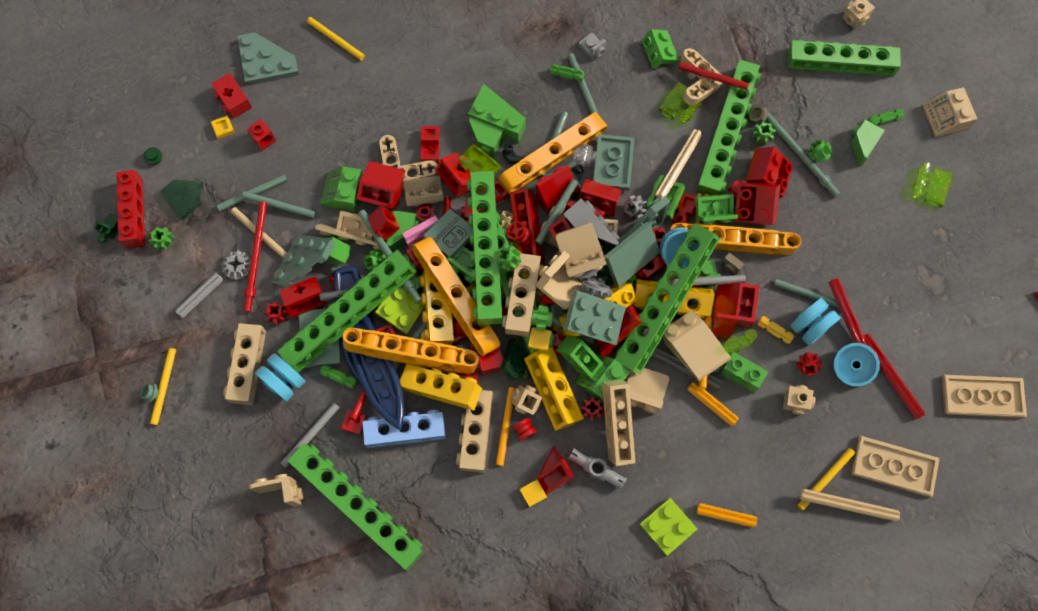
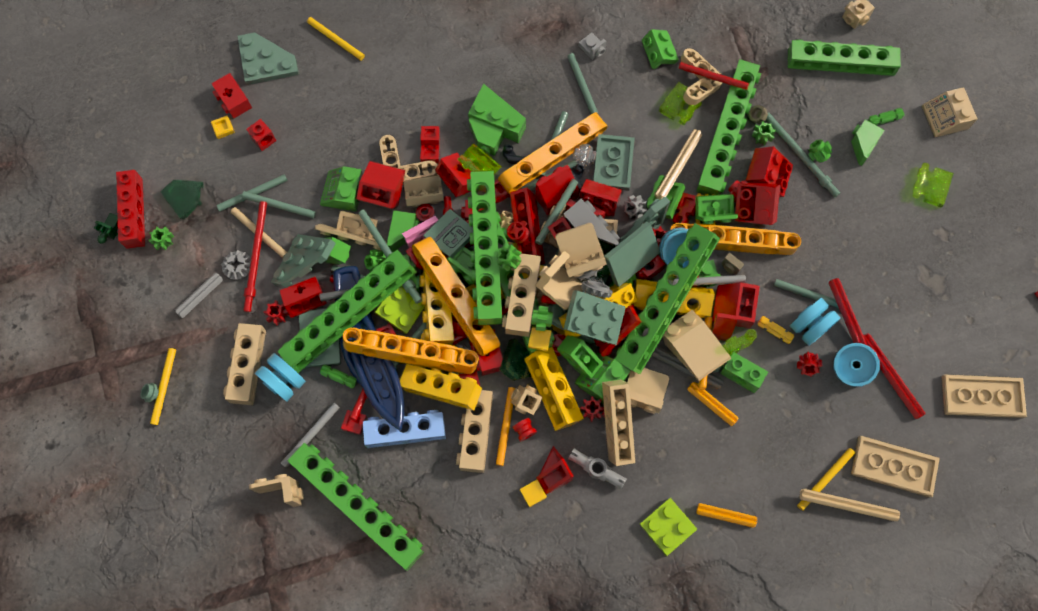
(152, 156): dark green plate -> none
(383, 223): red brick -> none
(567, 72): bright green axle -> none
(798, 399): tan brick -> none

